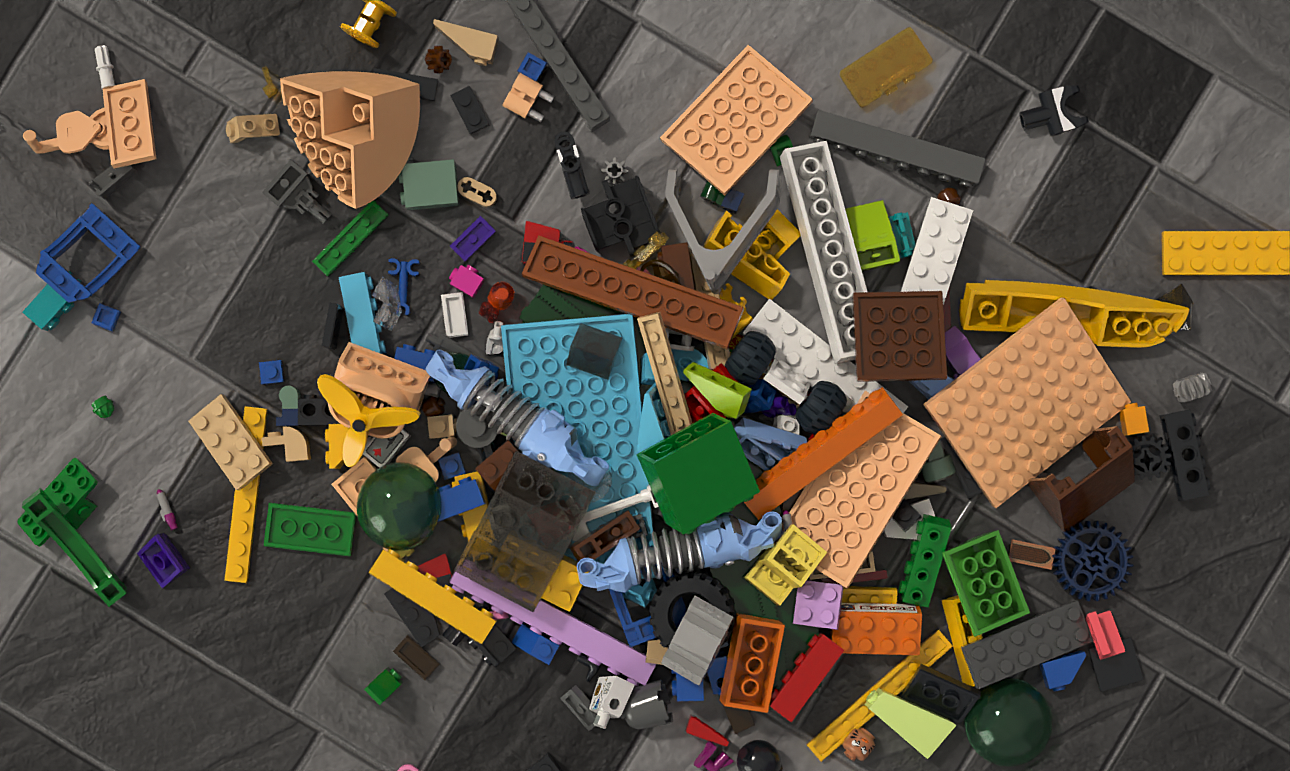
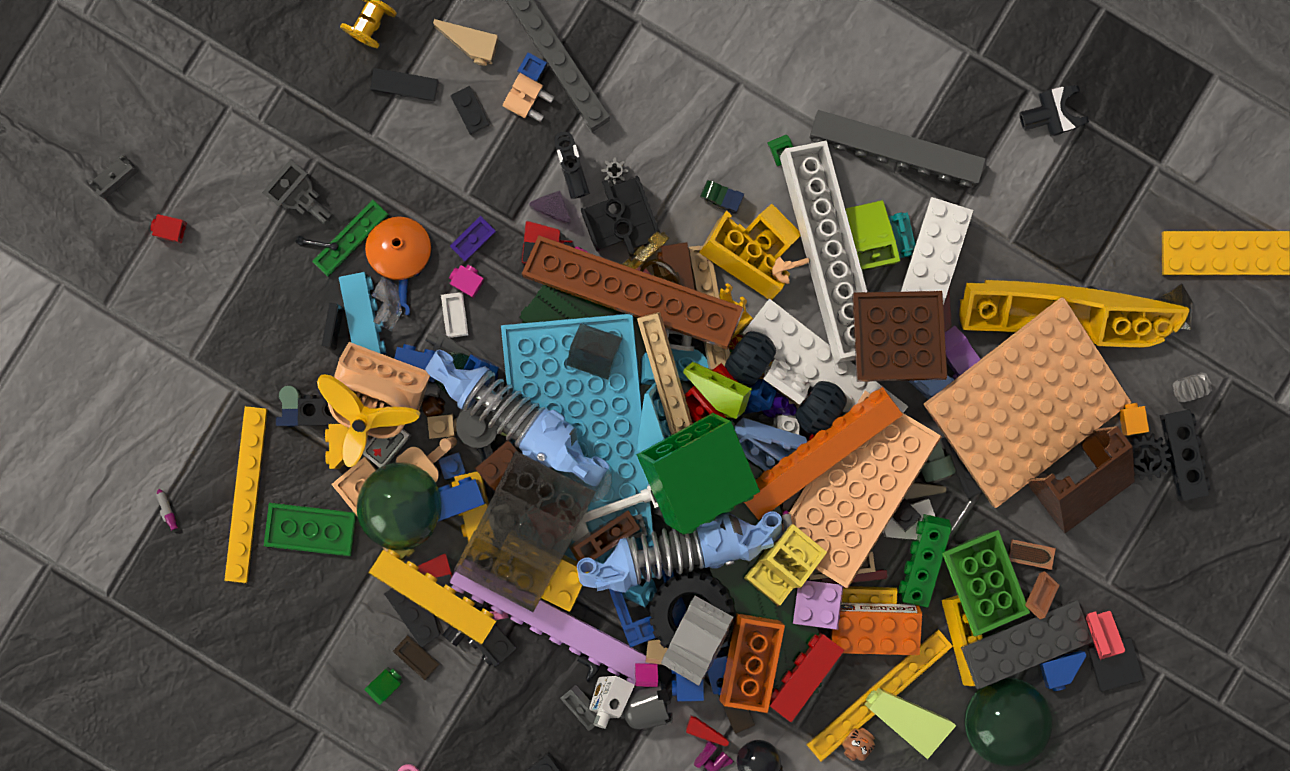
(48, 308): teal brick -> none
(62, 531): green arch -> none
(69, 495): green bracket -> none
(103, 407): green plate -> none
(104, 66): white axle -> none
(104, 229): blue wedge -> none
(106, 317): blue tile -> none
(120, 127): light nougat plate -> none
(163, 559): dark purple slope -> none
(168, 228): none -> red brick
(230, 442): tan plate -> none
(252, 126): tan bracket -> none
(270, 89): clear yellow hand -> none
(271, 372): blue plate -> none
(295, 442): tan brick -> none
(300, 241): none -> black hinge
(353, 129): light nougat brick -> none
(402, 260): none -> orange dish
(429, 185): sand green brick -> none
(438, 59): reddish brown gear -> none
(479, 187): tan beam -> none
(494, 341): white piece -> none
(499, 298): clear red piece -> none
(535, 644): blue slope -> none
(552, 206): none -> clear purple slope
(646, 675): none -> dark pink tile
(720, 263): light grey piece -> none
(736, 119): light nougat plate -> none
(780, 266): none -> light nougat piece
(886, 67): clear yellow bracket -> none
(940, 694): black tile -> none
(949, 195): reddish brown piece -> none
(1042, 595): none -> nougat tile
(1113, 540): dark blue gear -> none

